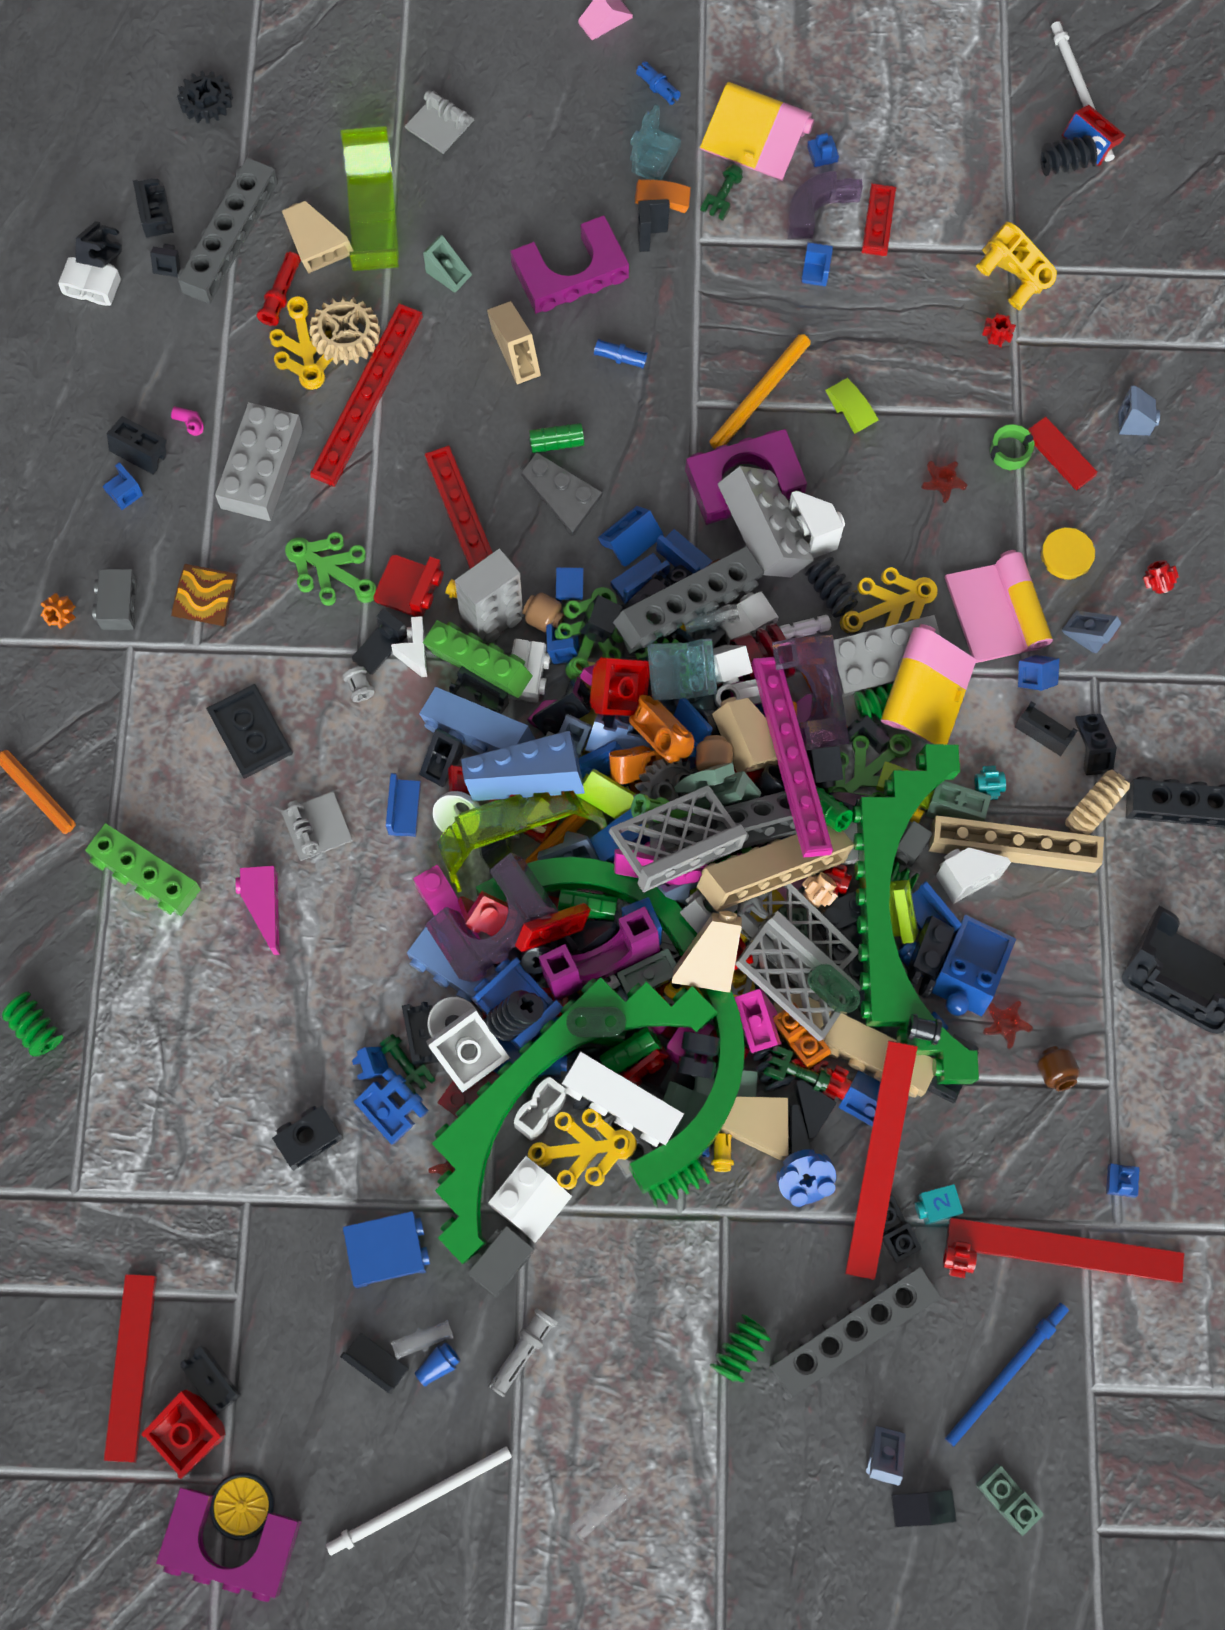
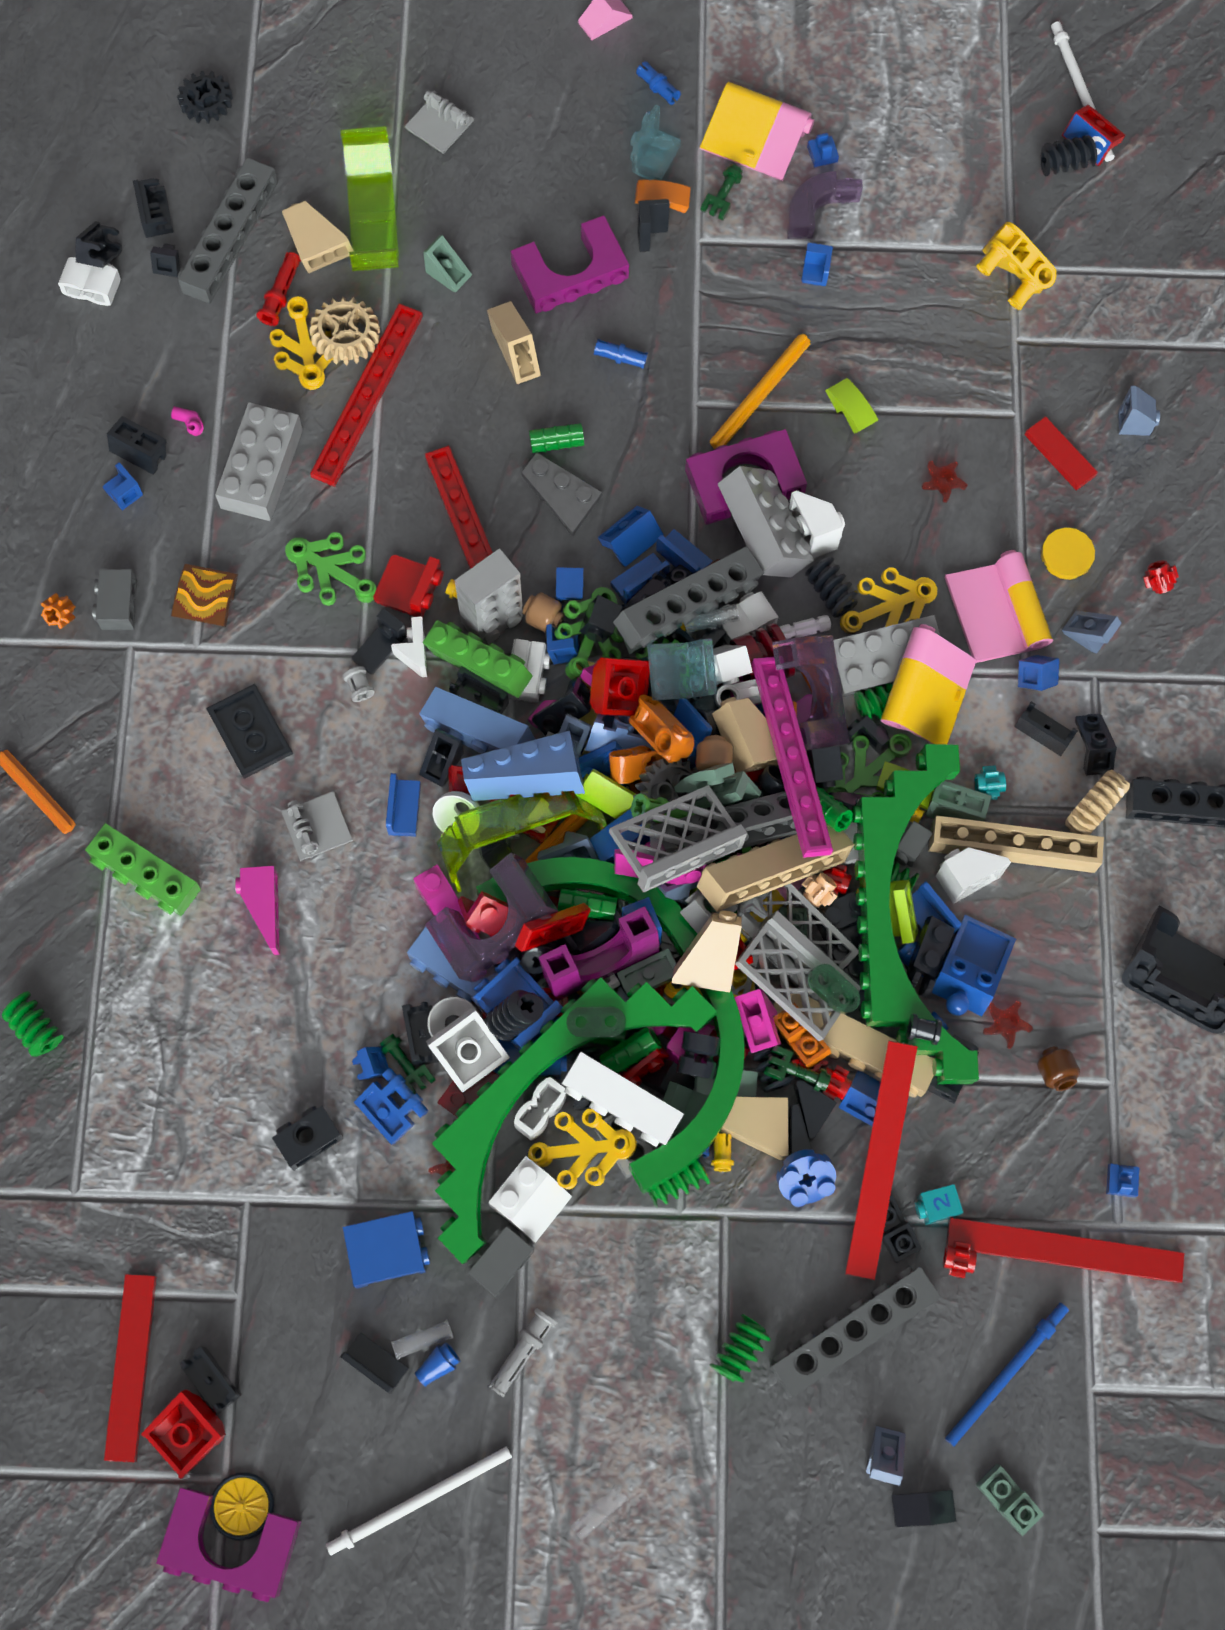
(878, 219): red tile -> none
(998, 329): red gear -> none
(1016, 432): bright green piece -> none

